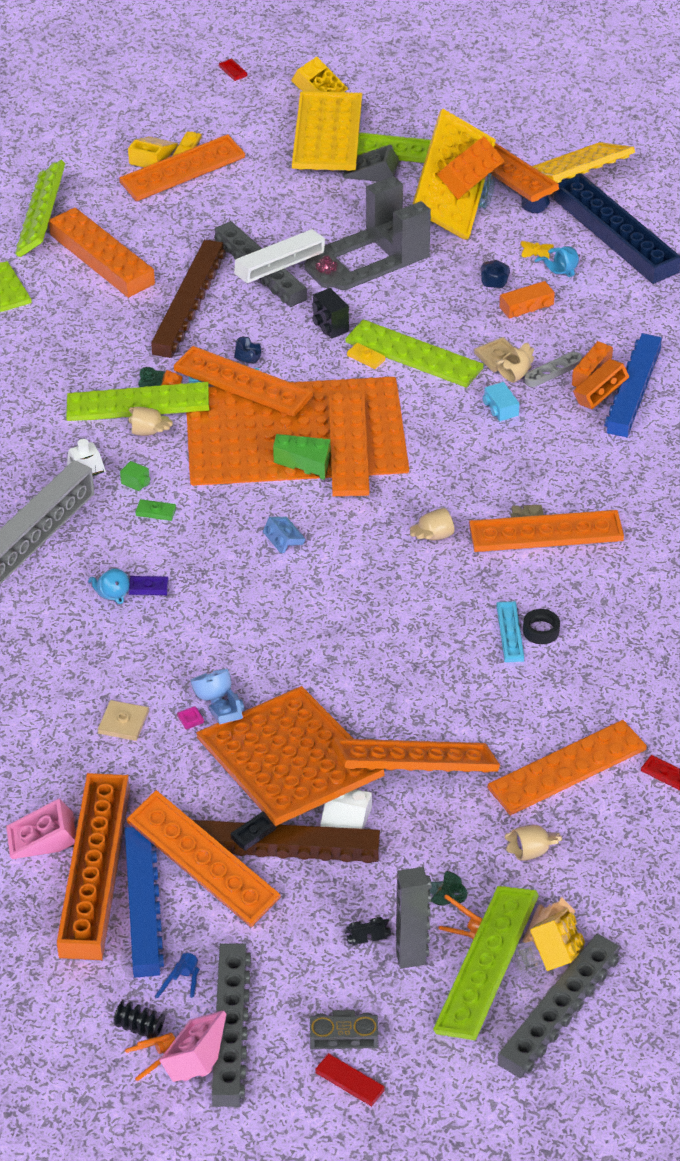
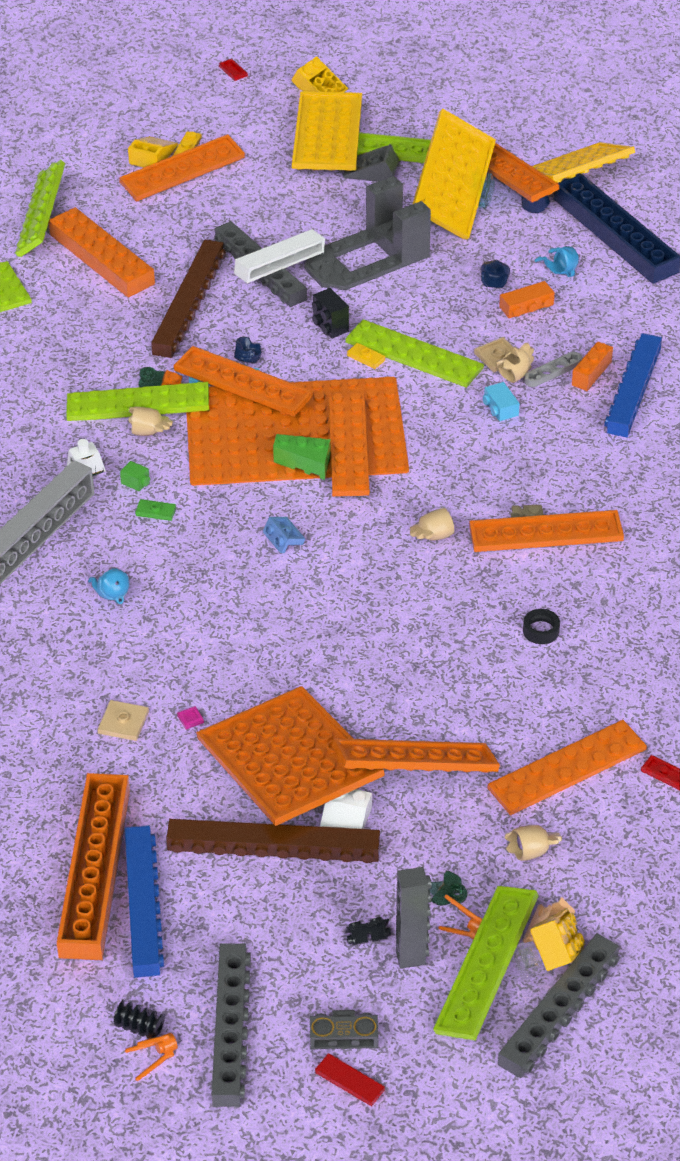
(42, 831): bright pink slope -> none
(148, 585): dark purple plate -> none
(185, 967): blue plant -> none
(195, 1048): bright pink slope -> none
(203, 858): orange plate -> none
(212, 685): light blue cylinder -> none
(228, 710): medium blue bracket -> none
(253, 831): black plate -> none
(326, 264): clear pink plant -> none
(470, 167): orange brick -> none
(510, 632): medium azure tile -> none
(536, 249): yellow piece -> none
(601, 384): orange brick -> none

